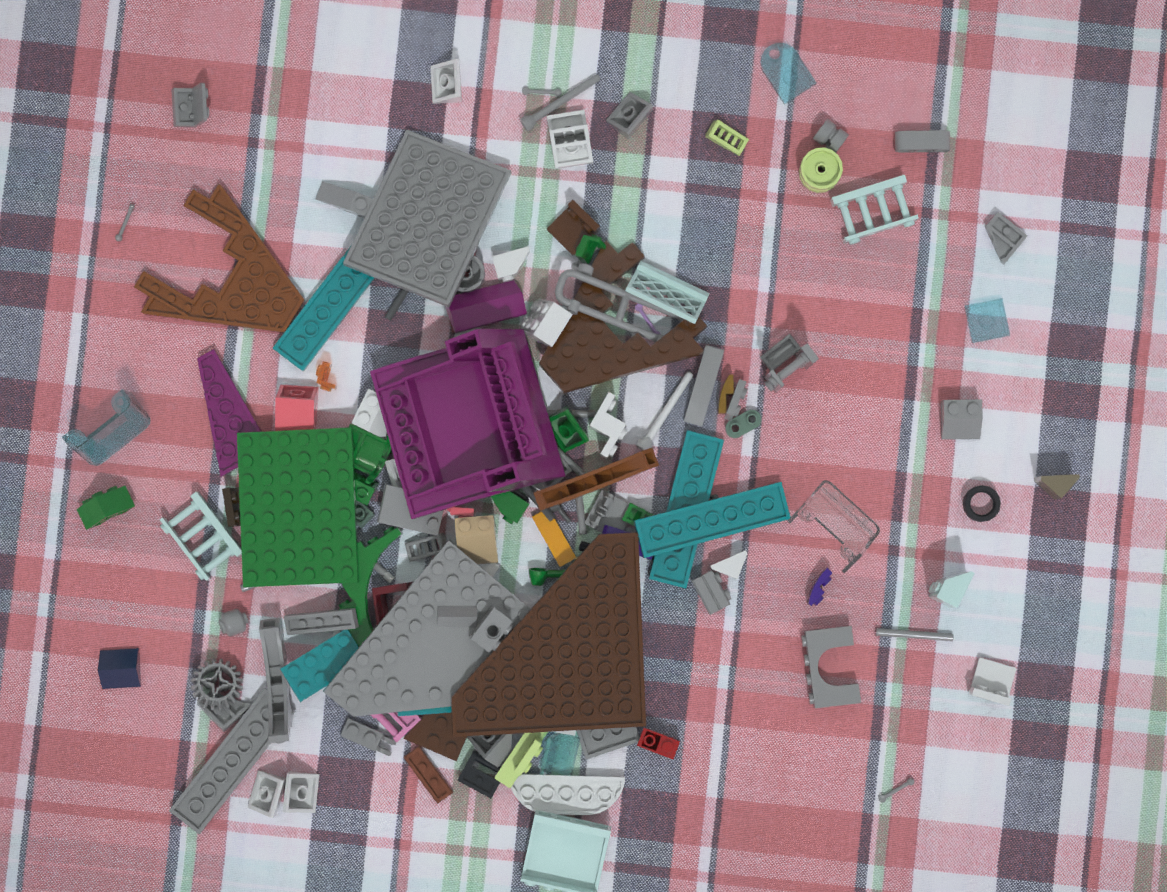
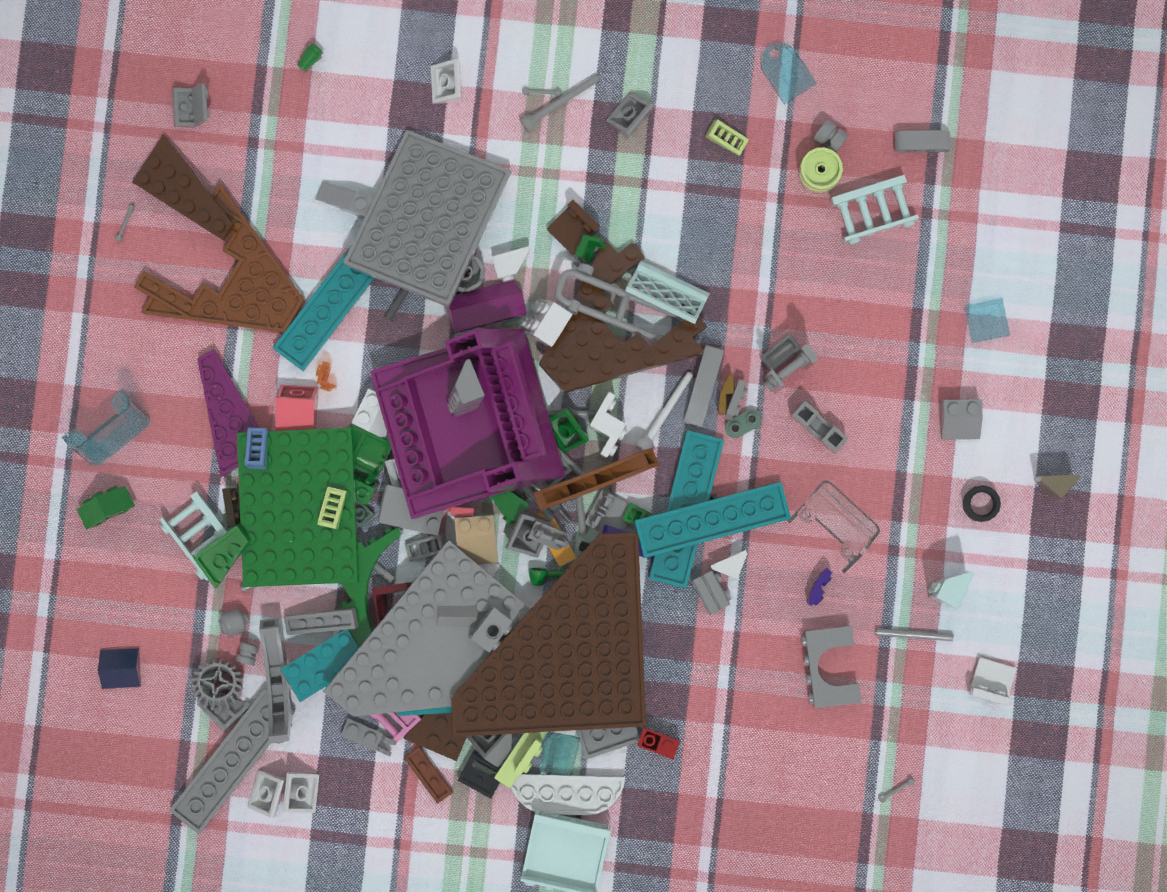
(176, 185): none -> reddish brown wing
(222, 554): none -> green wing
(247, 653): none -> light grey wheel
(262, 464): none -> medium blue slope
(310, 57): none -> green cone
(323, 513): none -> yellowish green slope
(466, 391): none -> light grey slope
(518, 540): none -> light grey slope
(548, 536): none -> light grey hinge
(569, 139): white bracket -> none
(639, 307): lavender hinge -> none
(817, 426): none -> light grey arch
(1004, 236): light grey wing -> none

